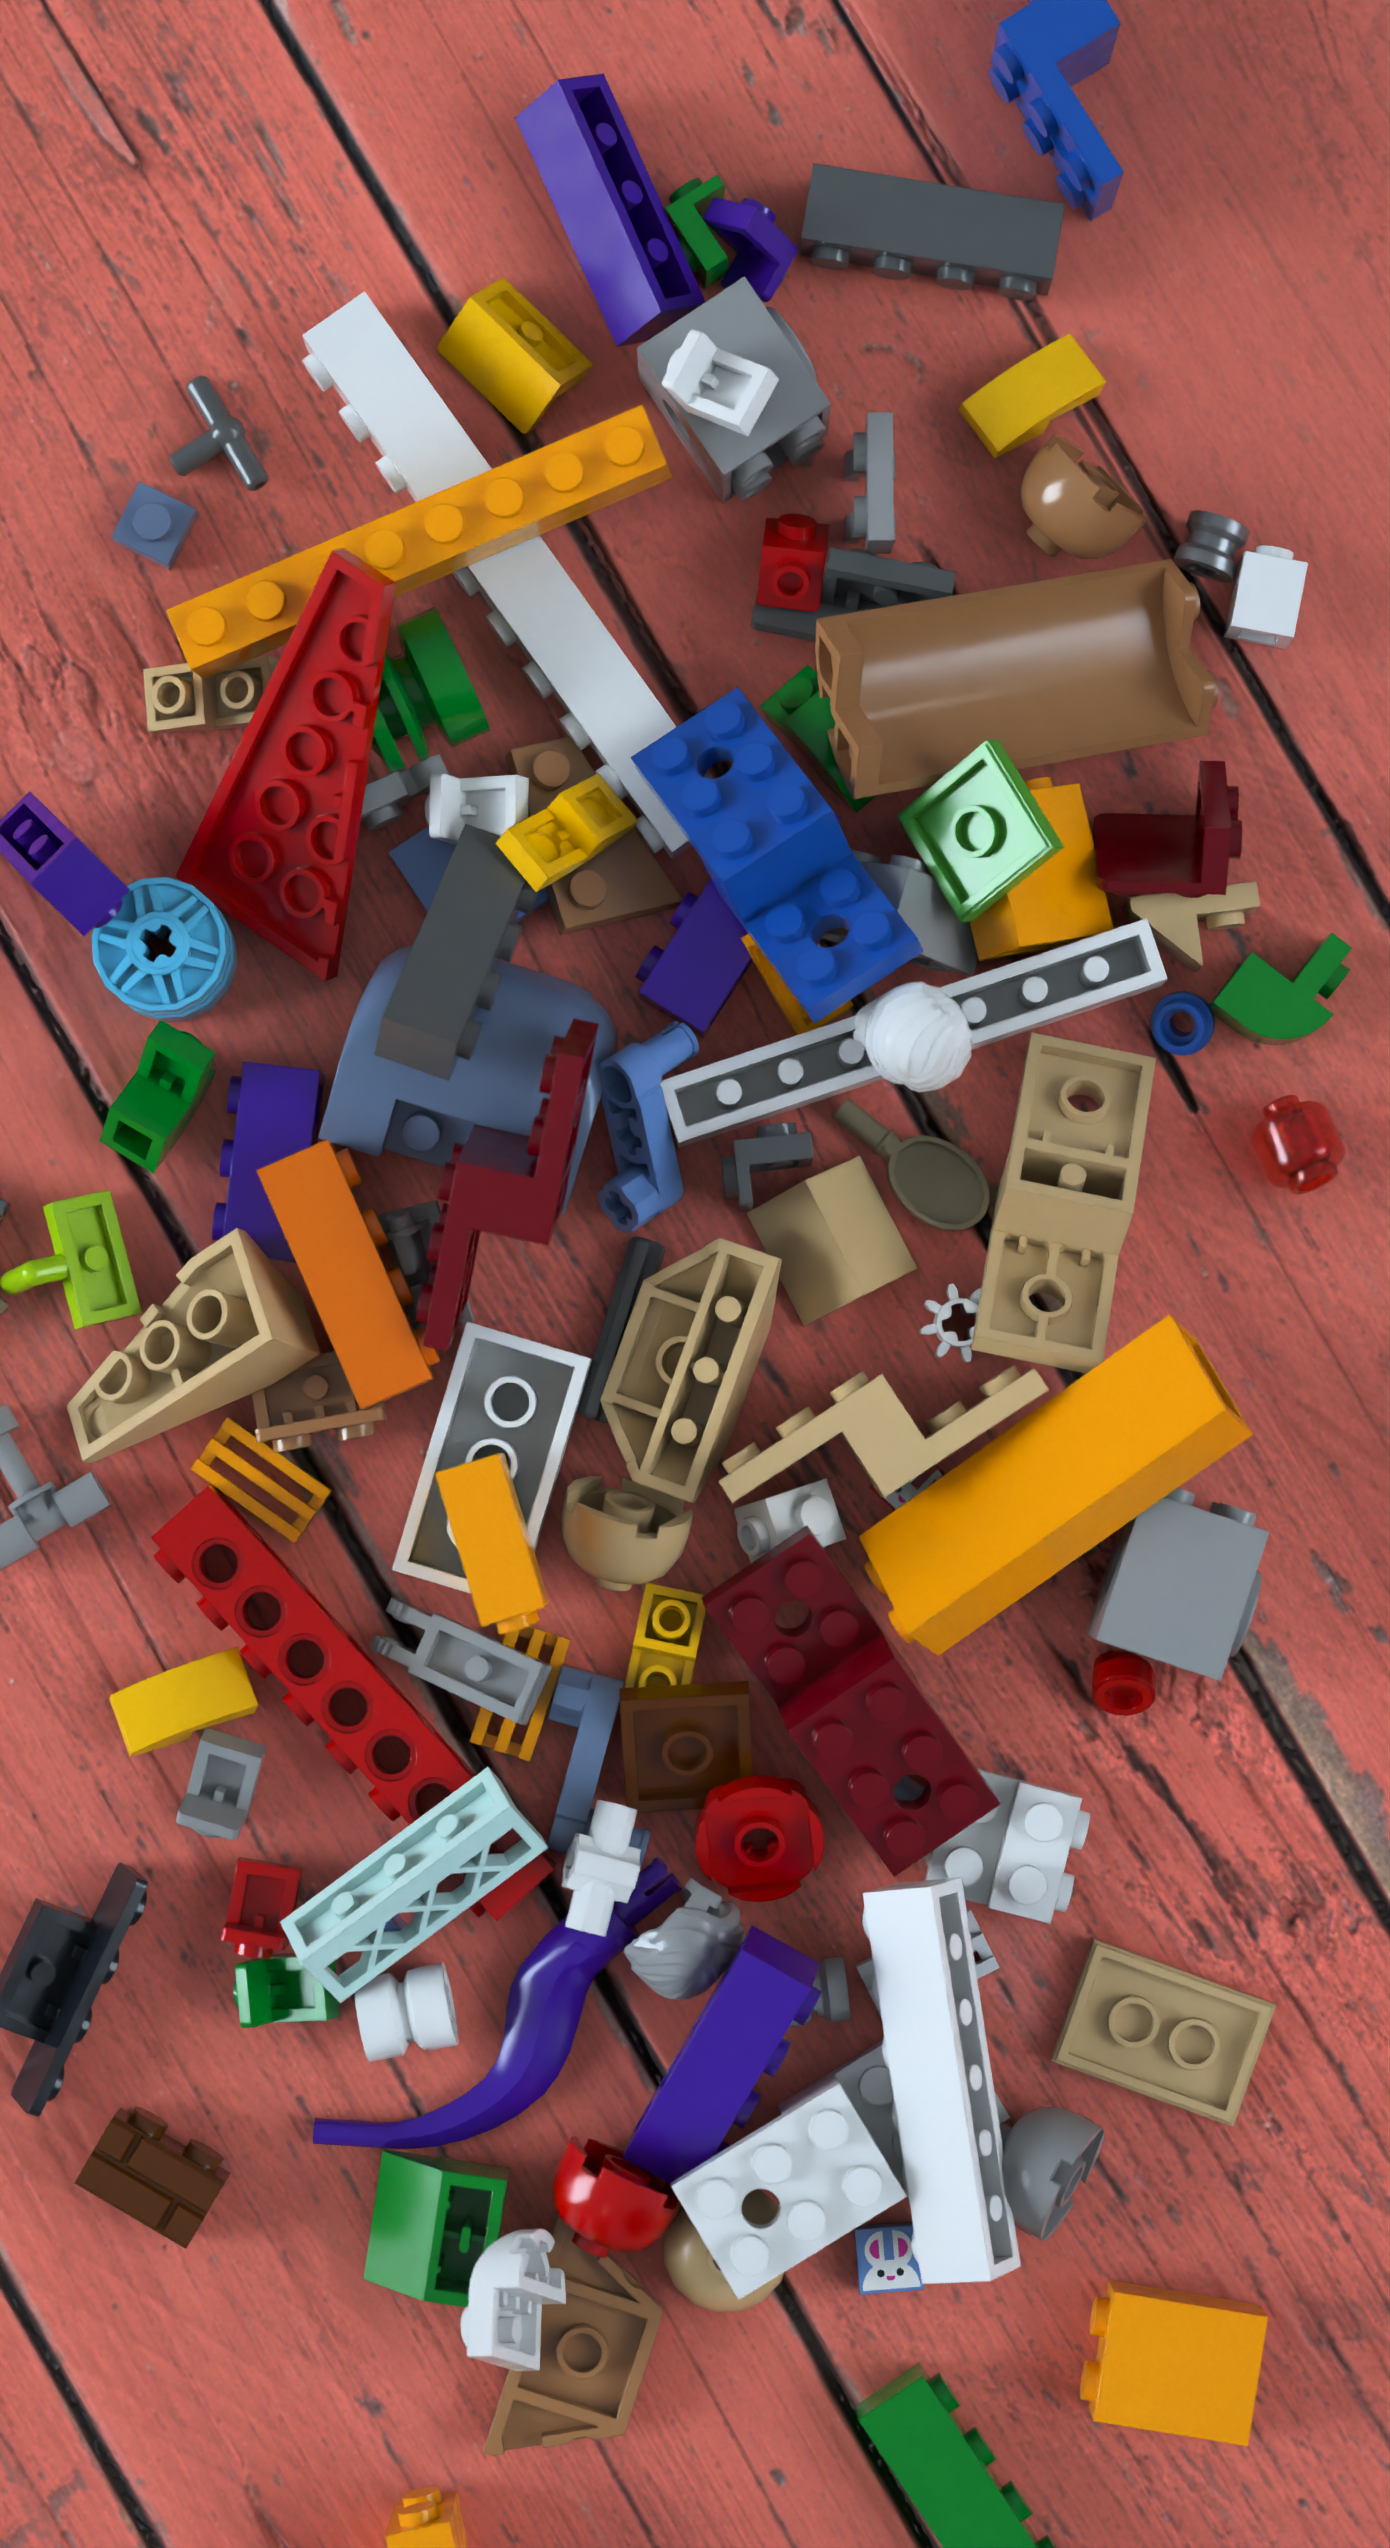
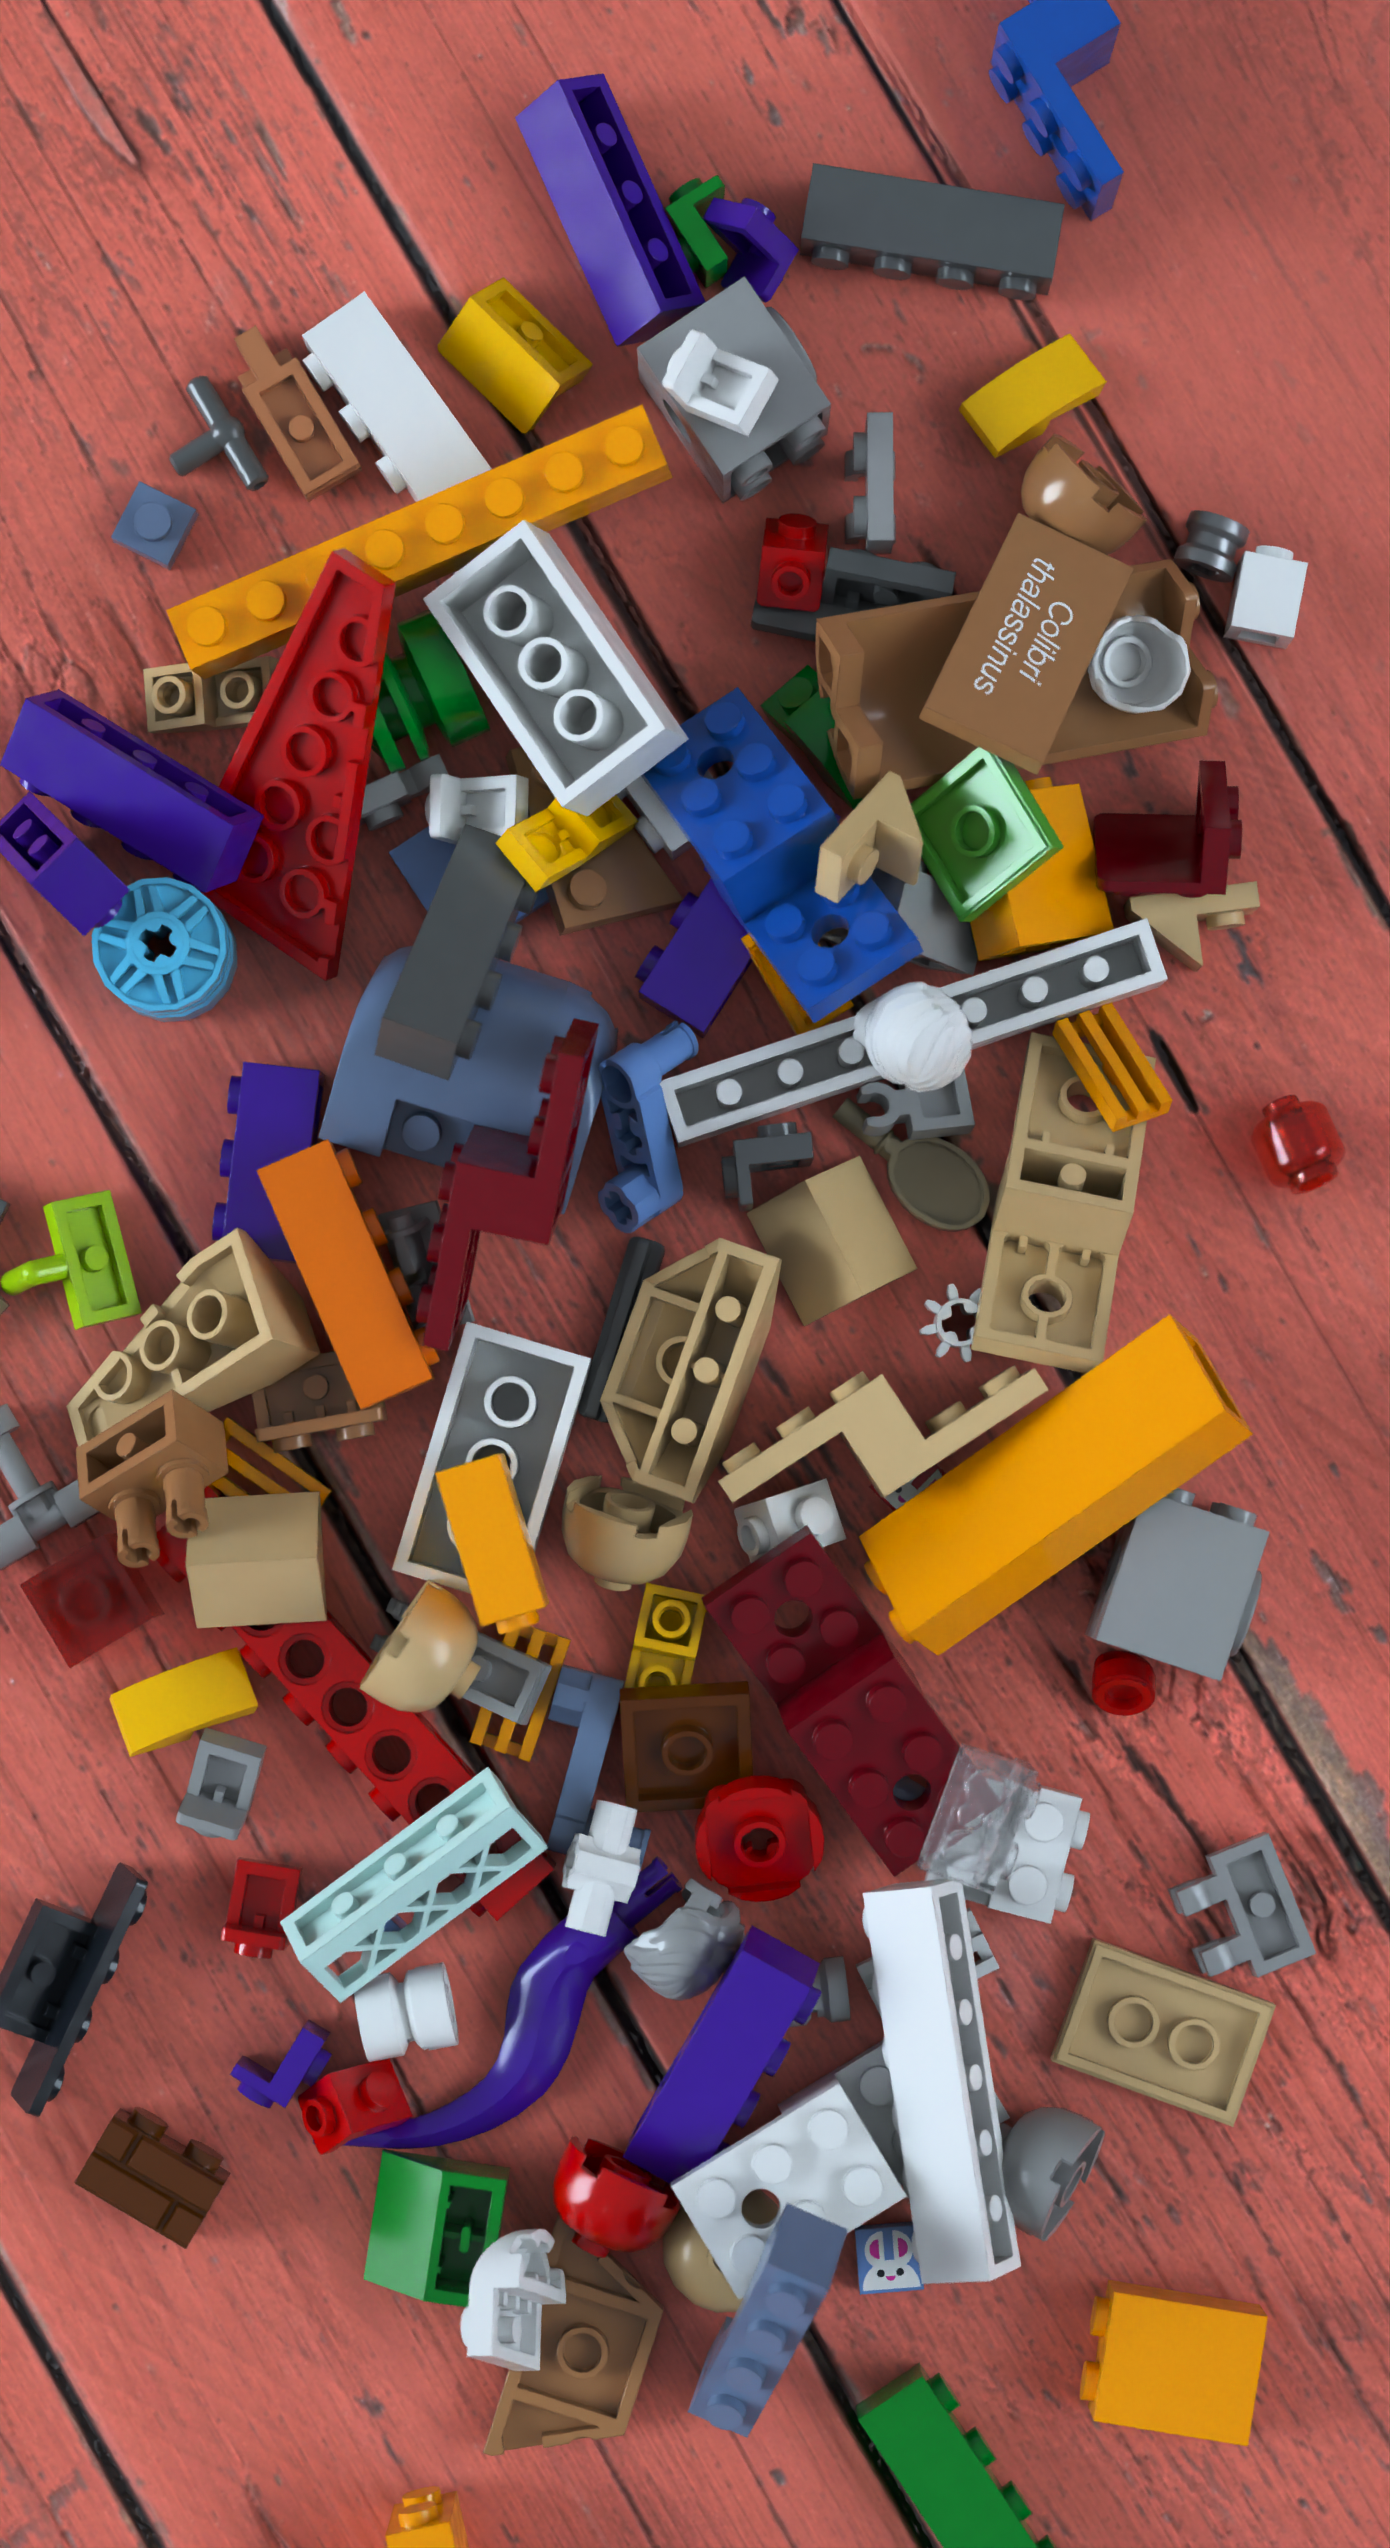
(91, 1600): none -> clear red head
(130, 791): none -> dark purple brick
(152, 1466): none -> medium nougat brick
(159, 1097): green brick -> none
(258, 1561): none -> tan slope
(281, 1992): green bracket -> none
(295, 417): none -> nougat hinge
(302, 2064): none -> dark purple bracket
(353, 2104): none -> red bracket
(425, 1654): none -> tan cylinder
(555, 669): none -> white brick
(770, 2321): none -> sand blue arch
(875, 834): none -> tan slope
(925, 1113): none -> light grey plate
(980, 1818): none -> clear bracket
(1026, 643): none -> medium nougat tile
(1122, 1063): none -> light orange tile
(1139, 665): none -> white hair
(1169, 1036): blue plate -> none
(1259, 1907): none -> light grey plate
(1280, 1011): green brick -> none

